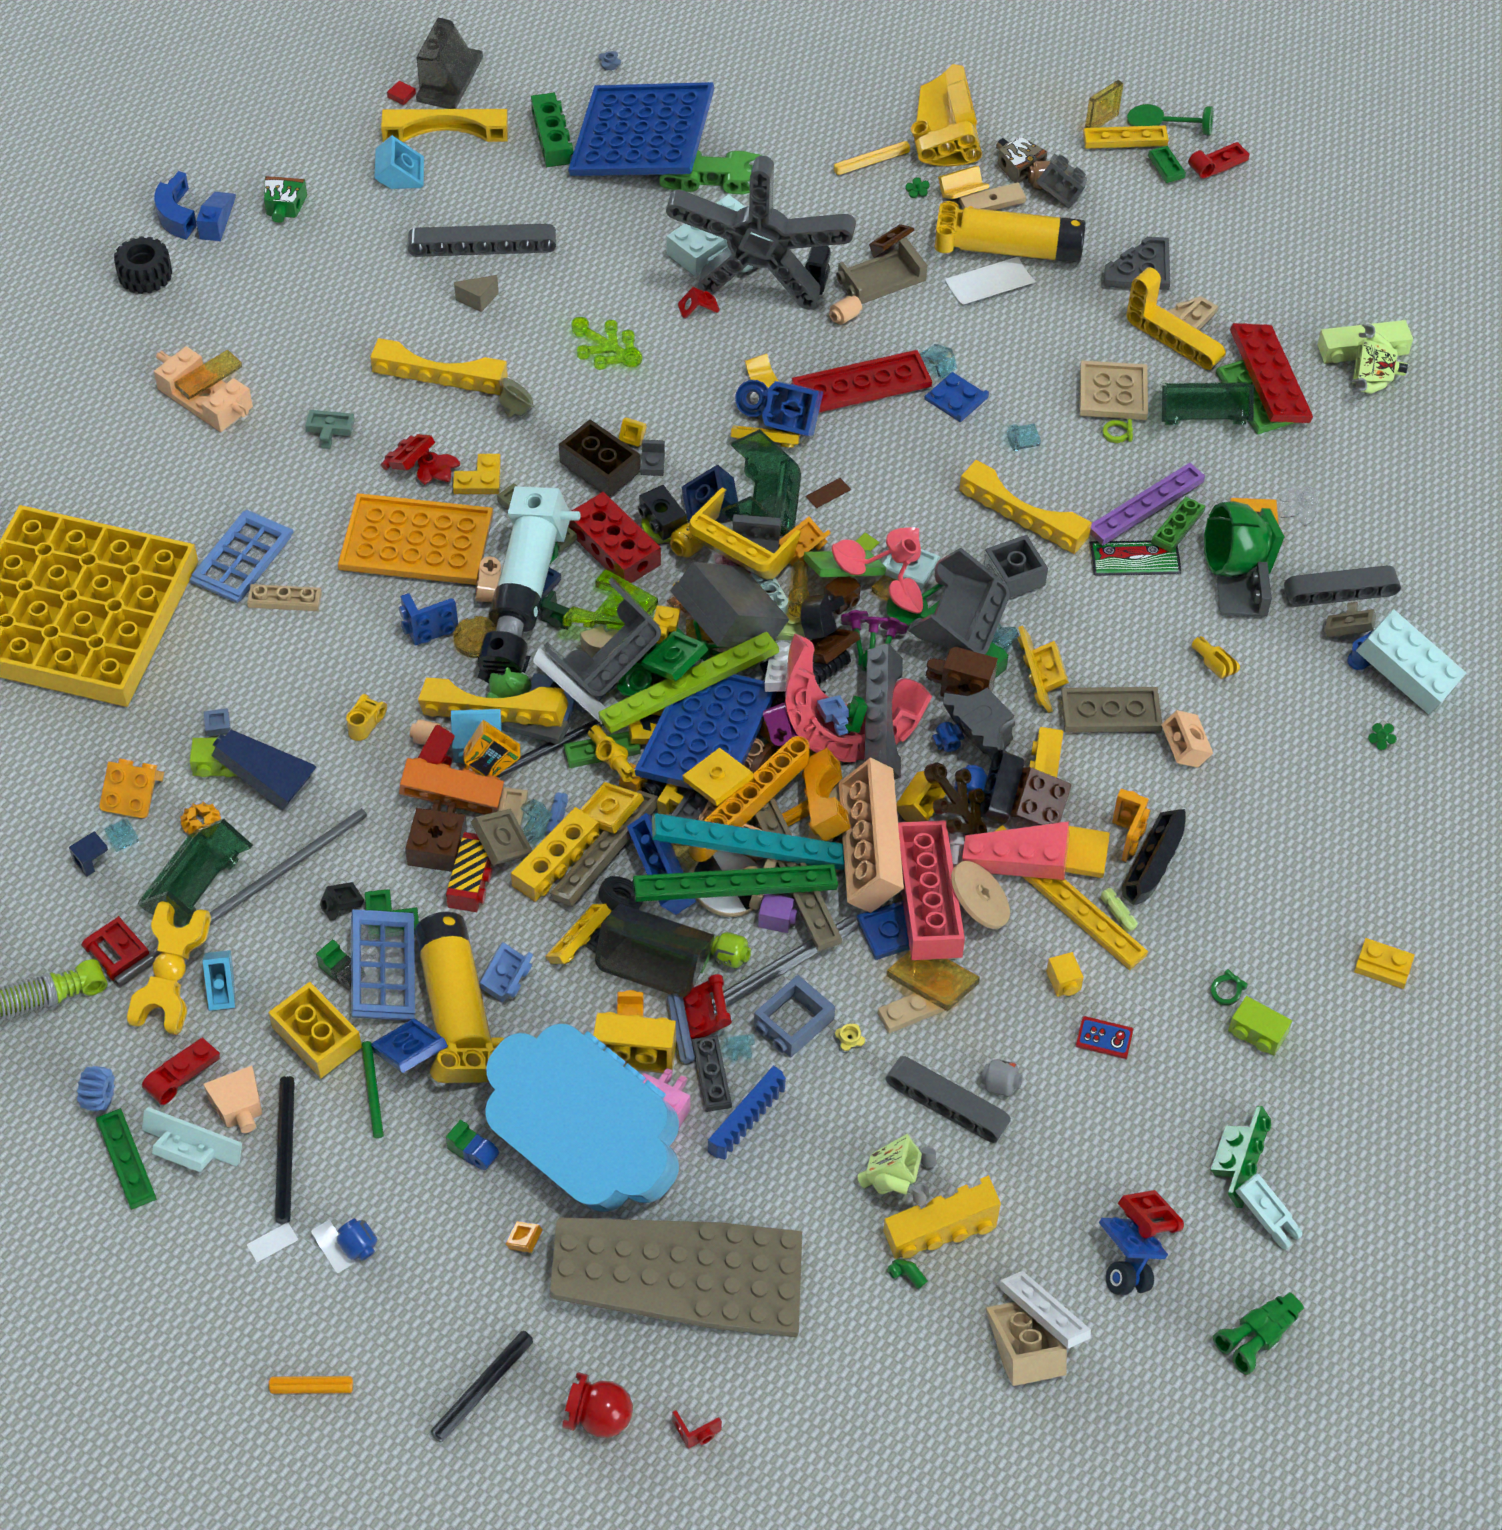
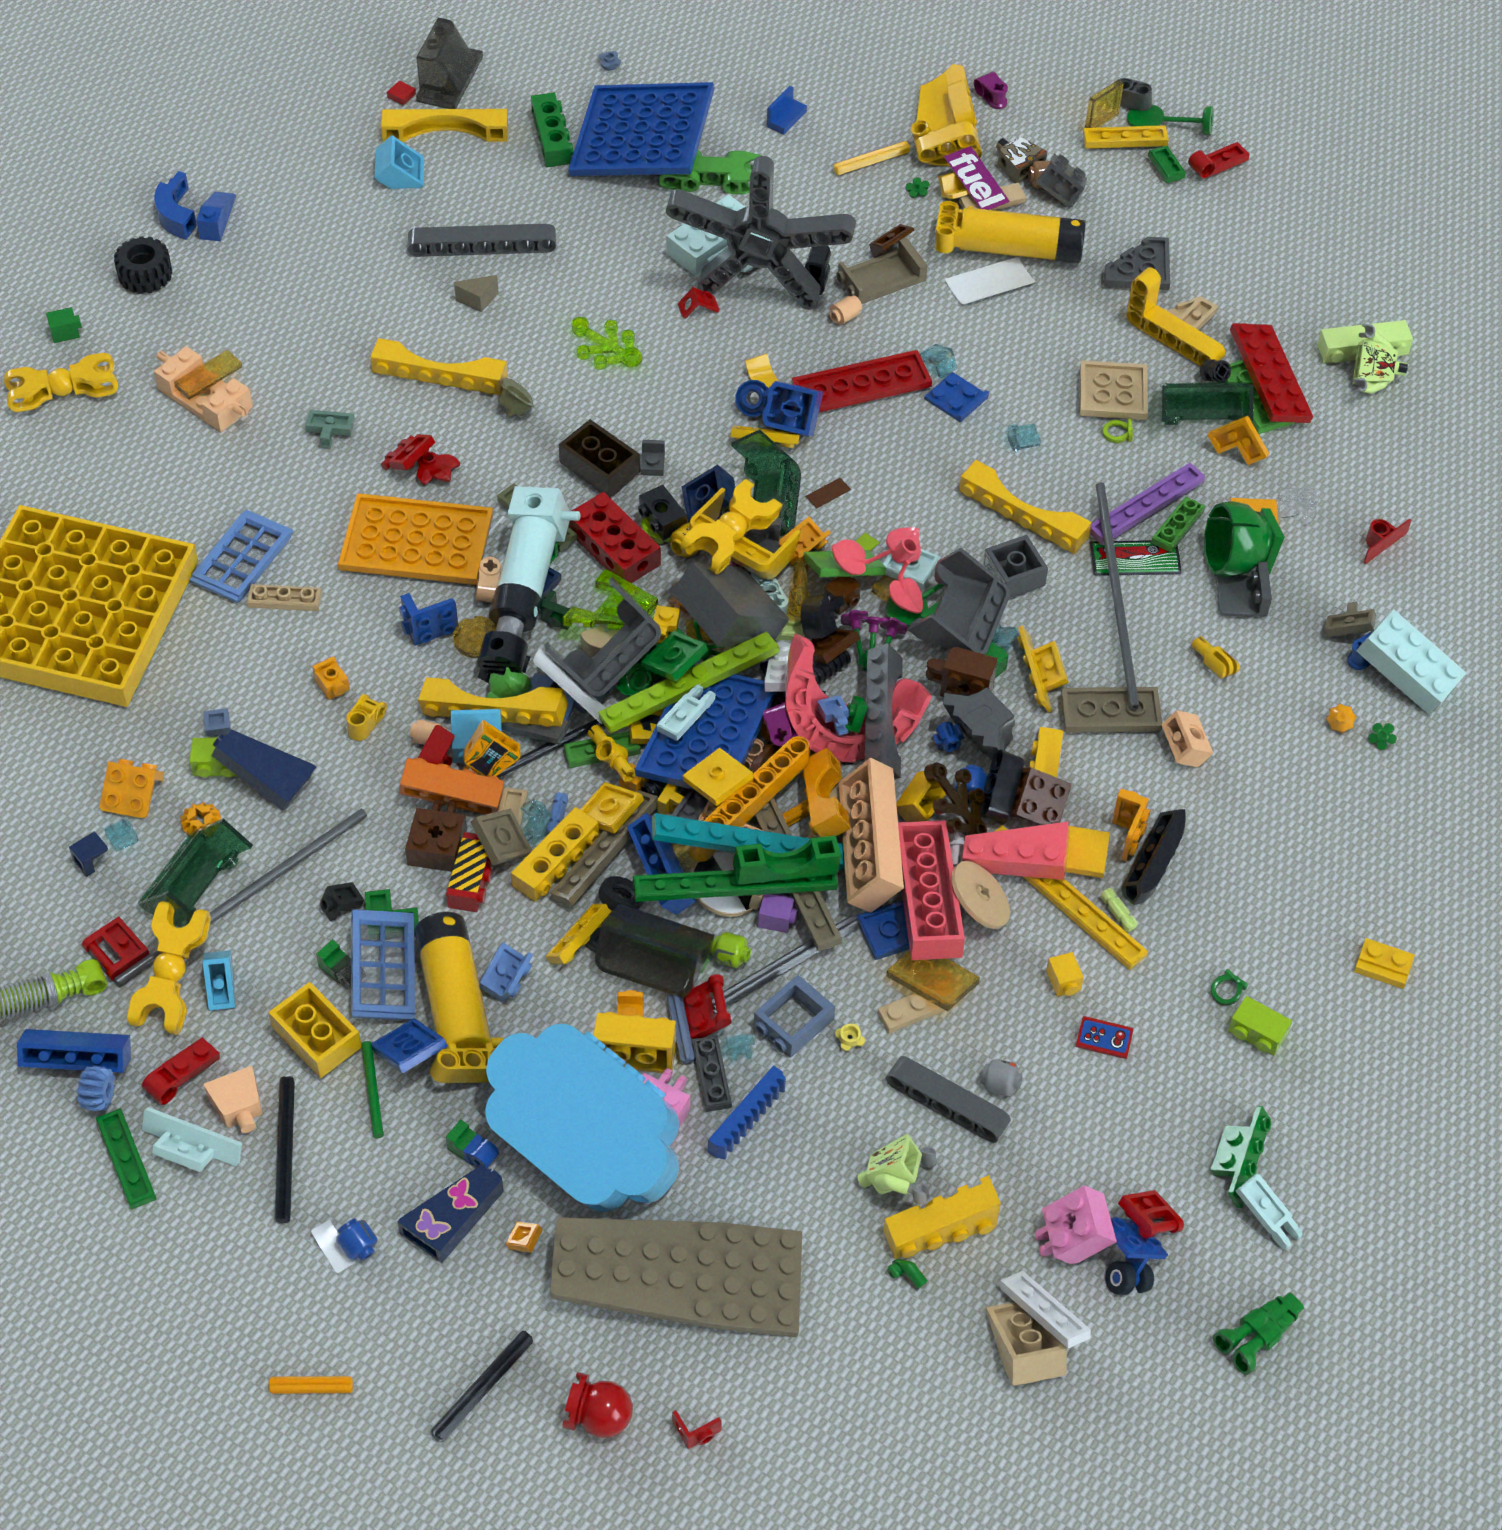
(38, 386): none -> yellow piece
(63, 324): none -> green brick
(73, 1050): none -> blue brick
(272, 1242): white sticker -> none
(284, 197): green torso -> none
(331, 678): none -> light orange brick
(450, 1214): none -> dark blue slope
(483, 481): yellow plate -> none
(632, 431): yellow tile -> none
(685, 712): none -> light aqua hinge
(720, 536): none -> yellow piece
(785, 112): none -> blue panel
(815, 858): none -> green arch
(976, 178): none -> sticker
(992, 90): none -> magenta piece
(1076, 1226): none -> bright pink hinge
(1117, 597): none -> dark grey piece
(1136, 94): none -> dark grey beam
(1215, 370): none -> black wheel
(1241, 435): none -> light orange plate
(1341, 718): none -> light orange piece
(1342, 586): dark grey beam -> none
(1383, 535): none -> red piece

